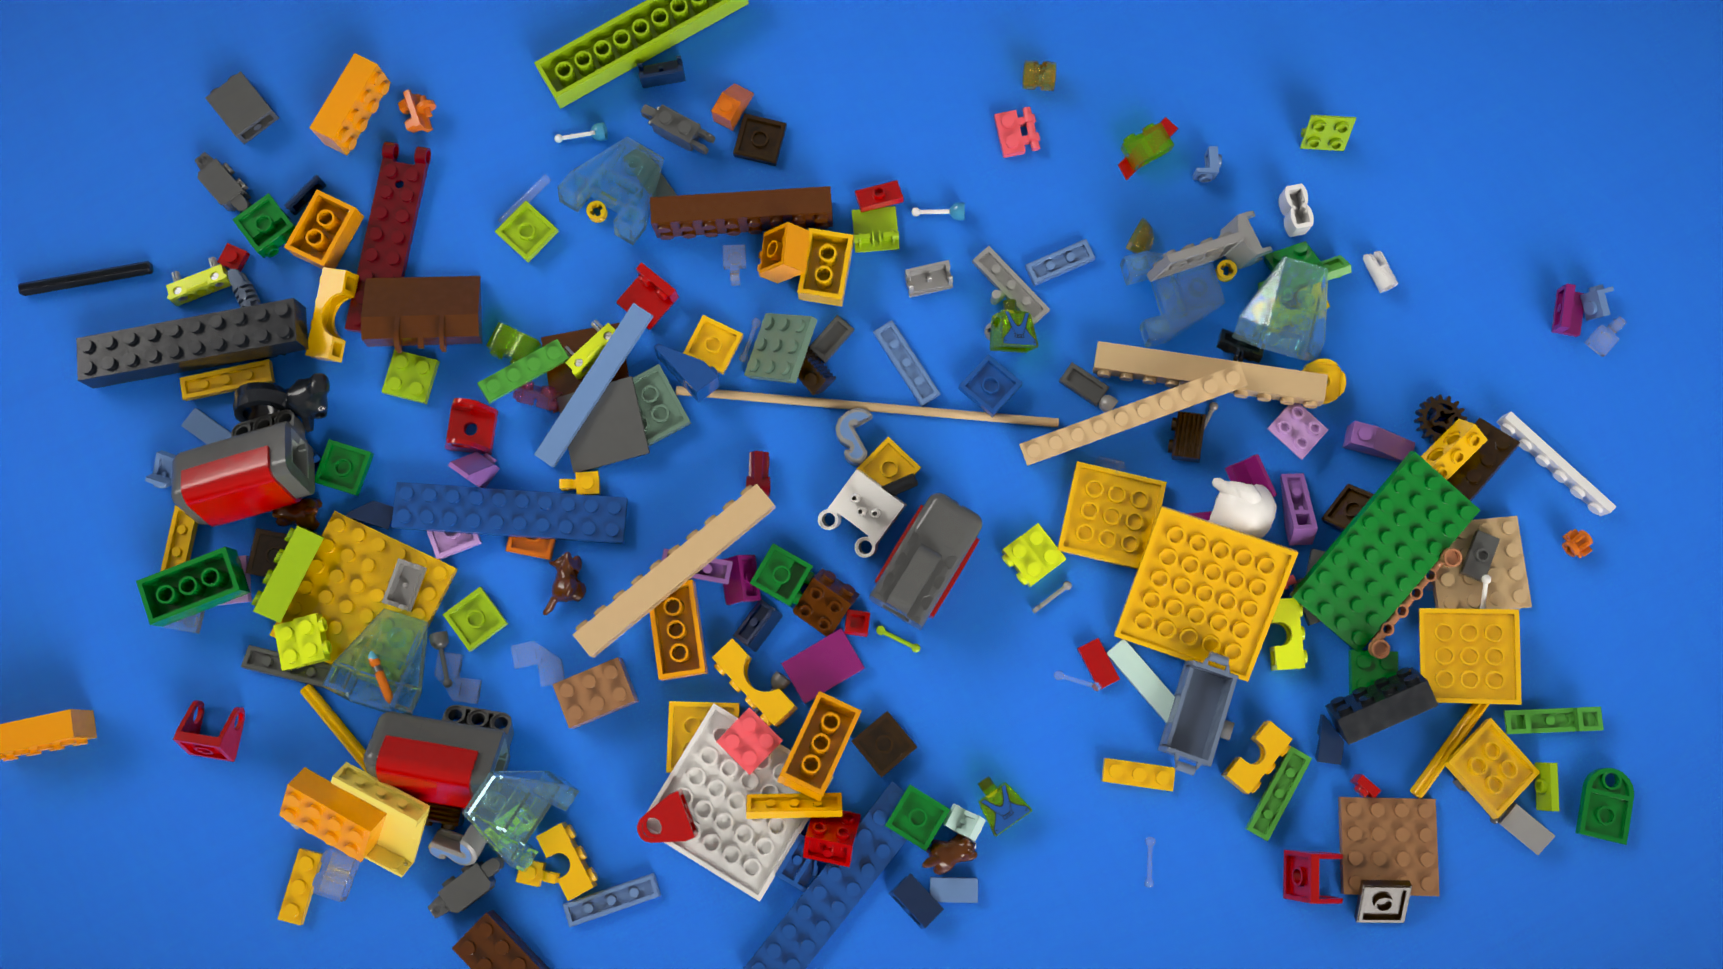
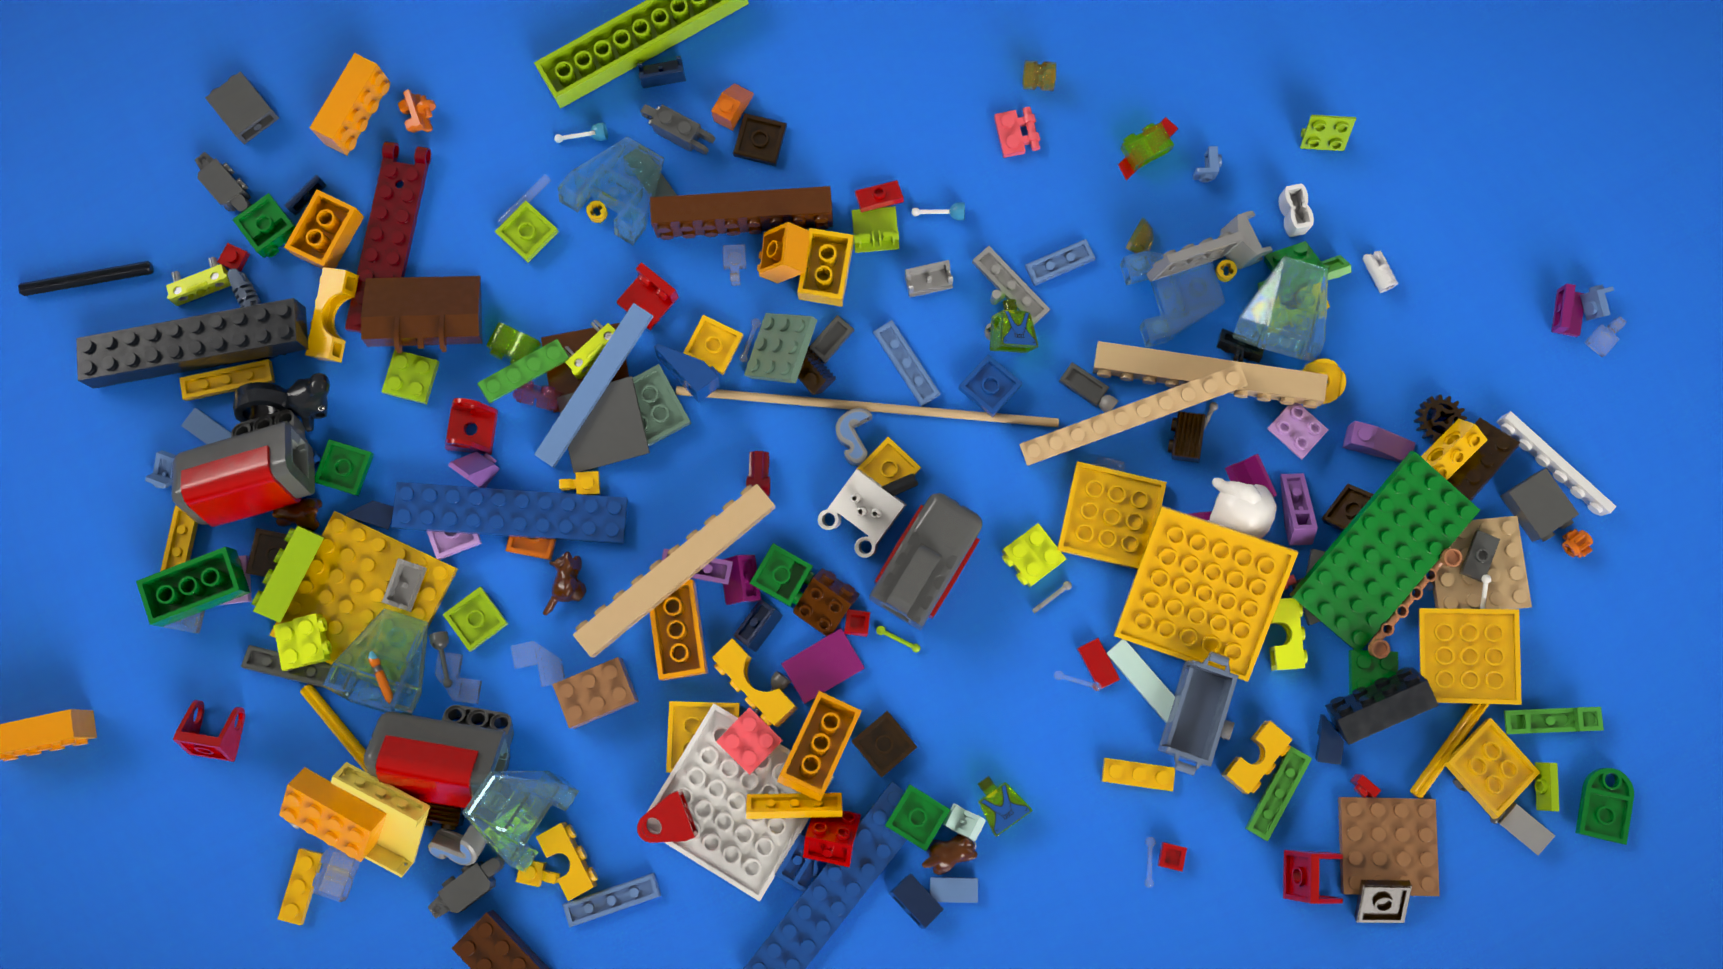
(1172, 856): none -> red plate
(1540, 506): none -> dark grey brick

